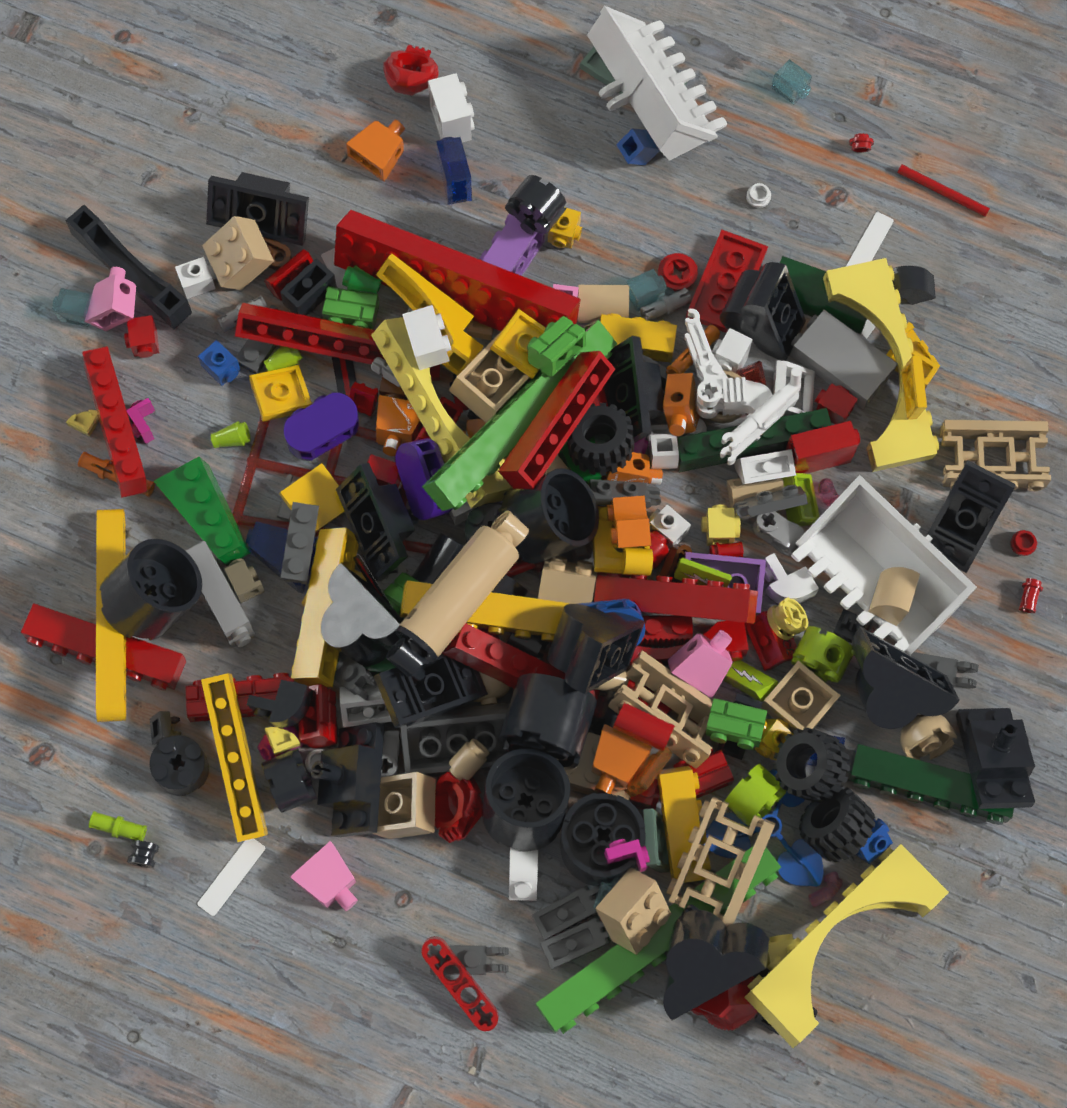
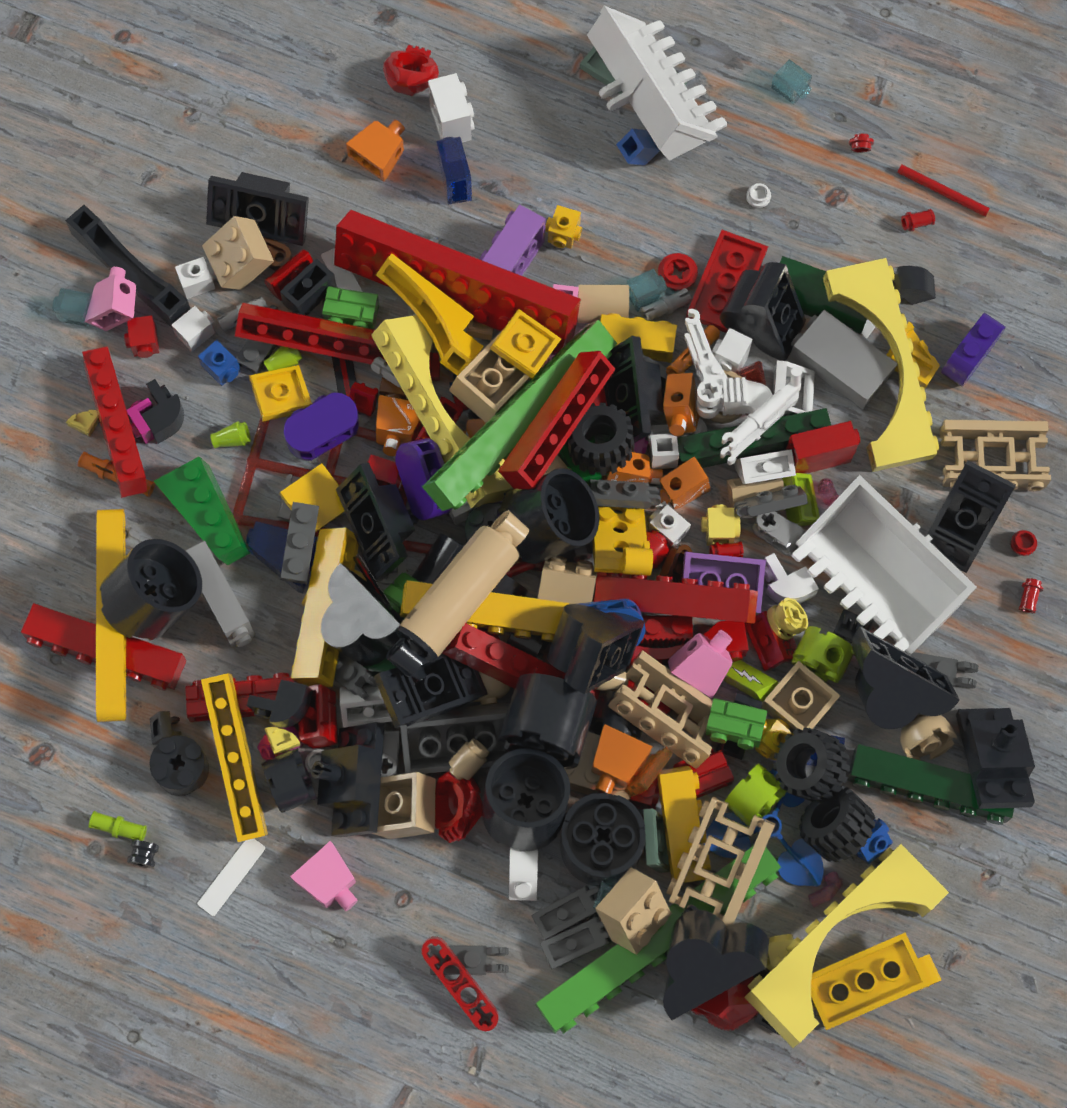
(166, 416): none -> black brick
(194, 328): none -> white brick
(243, 580): dark tan brick -> none
(359, 280): green cone -> none
(426, 338): white brick -> none
(536, 205): black brick -> none
(556, 346): bright green brick -> none
(621, 850): dark pink bracket -> none
(629, 522): orange brick -> none
(643, 727): red brick -> none
(691, 481): none -> orange torso
(693, 570): lime slope -> none
(837, 401): red brick -> none
(871, 239): white sticker -> none
(894, 594): tan brick -> none
(913, 976): none -> yellow hinge
(914, 388): yellow tile -> none
(916, 220): none -> red pin
(973, 349): none -> dark purple brick

